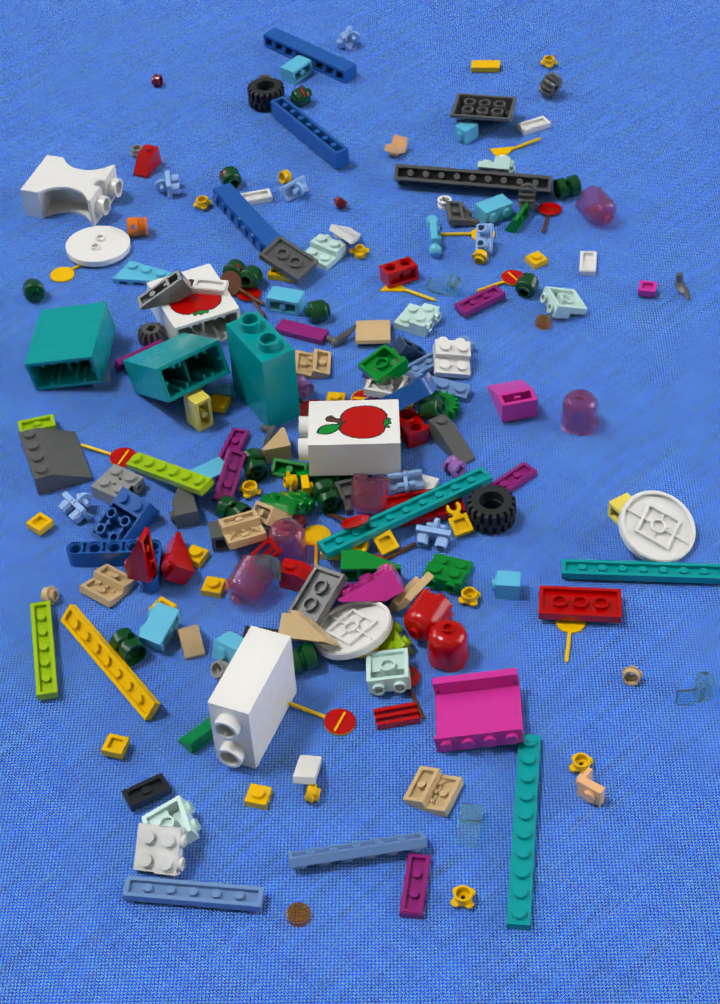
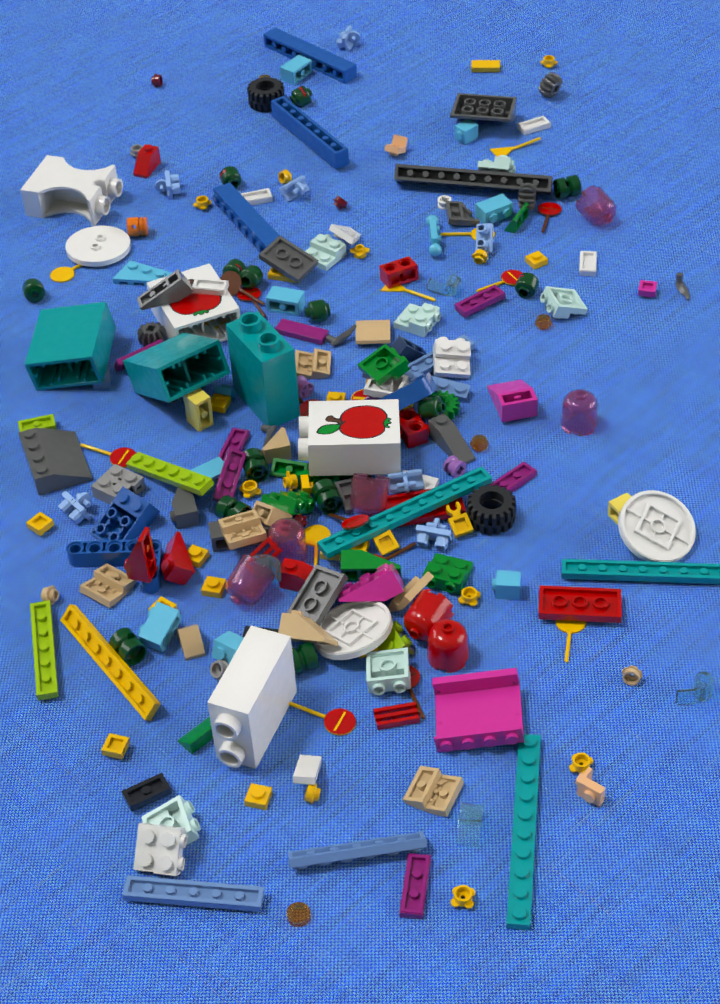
(479, 443): none -> clear orange plate

